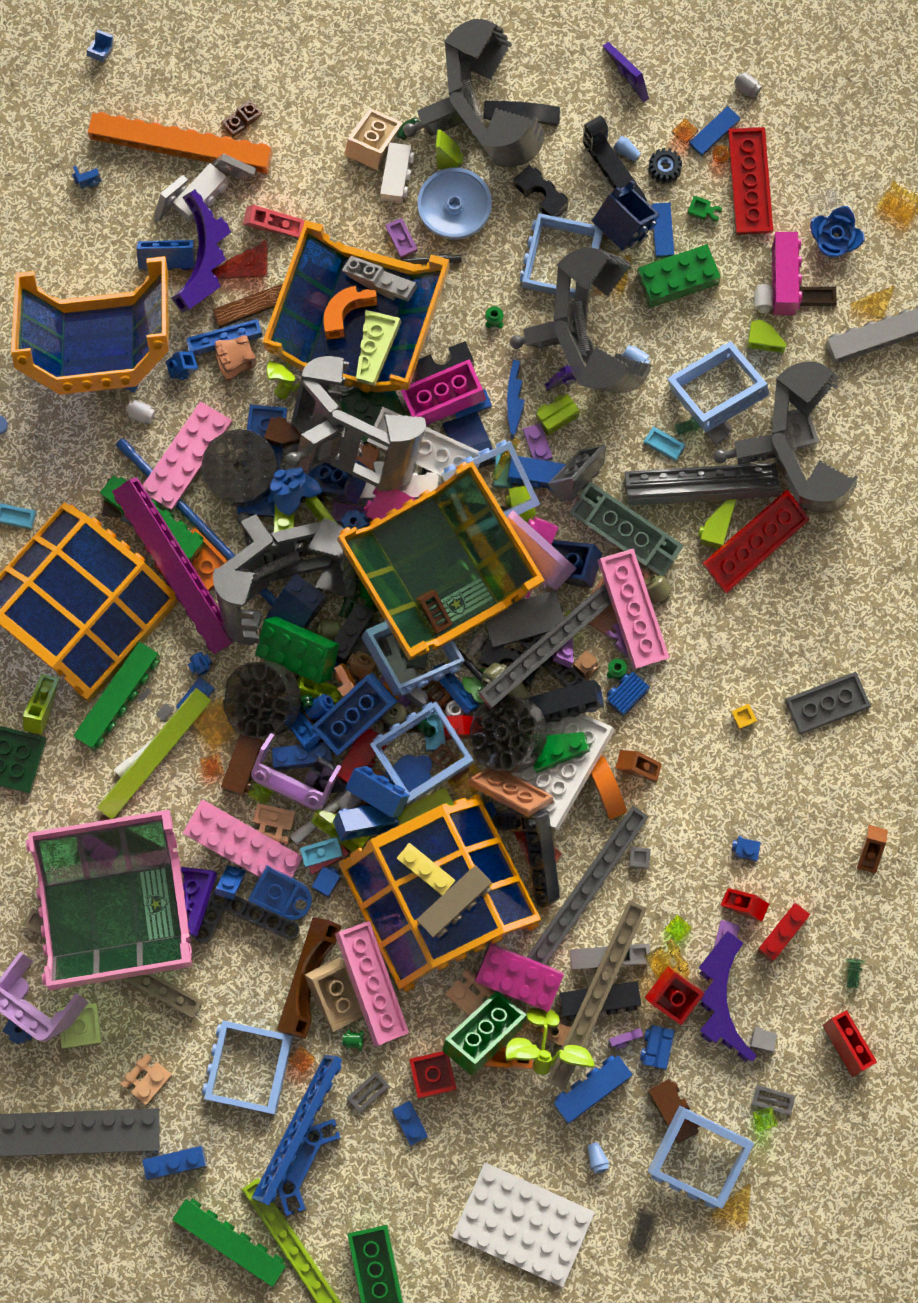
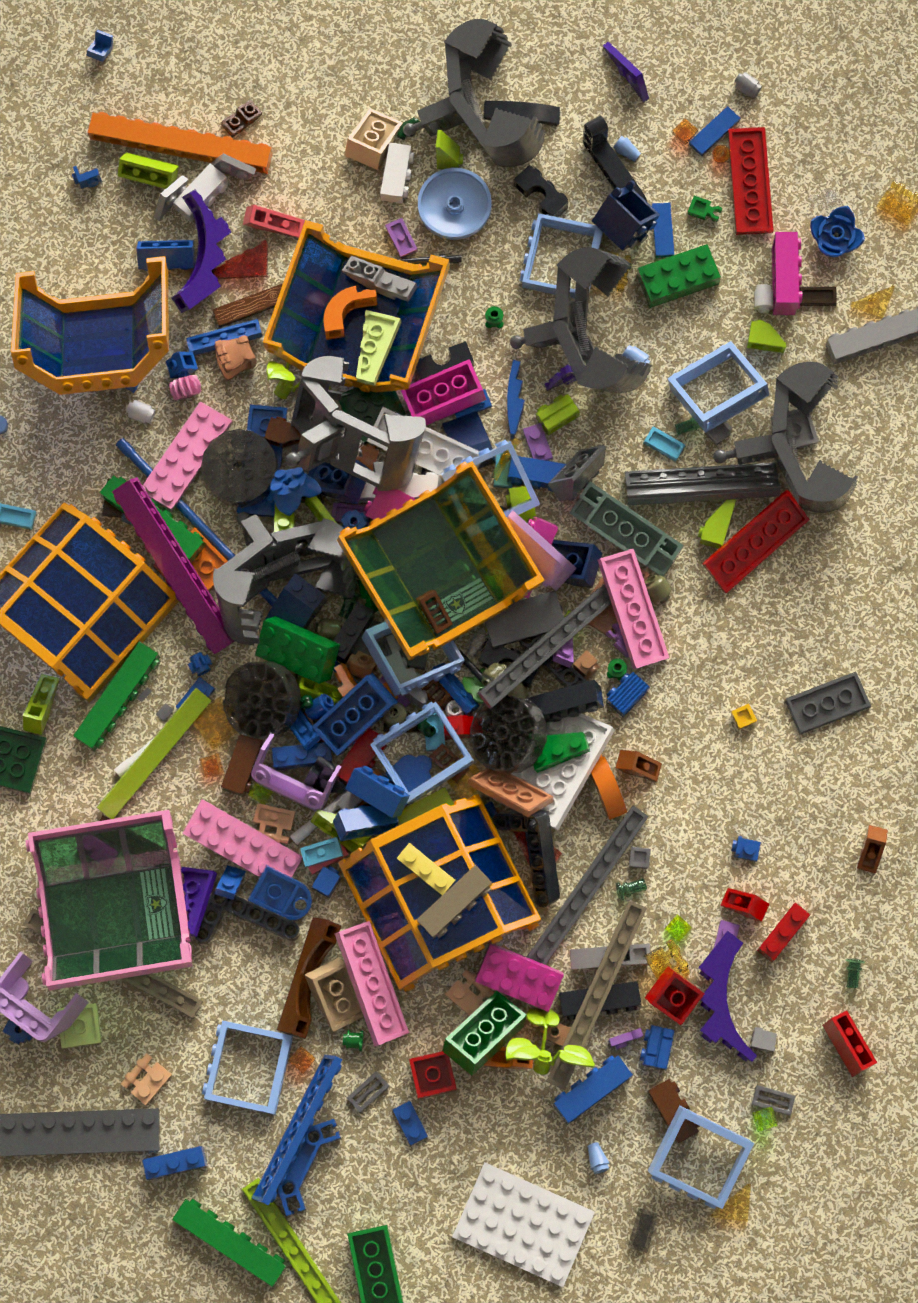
(147, 170): none -> lime brick
(185, 387): none -> bright pink gear
(630, 888): none -> clear green pin
(657, 171): black bush -> none

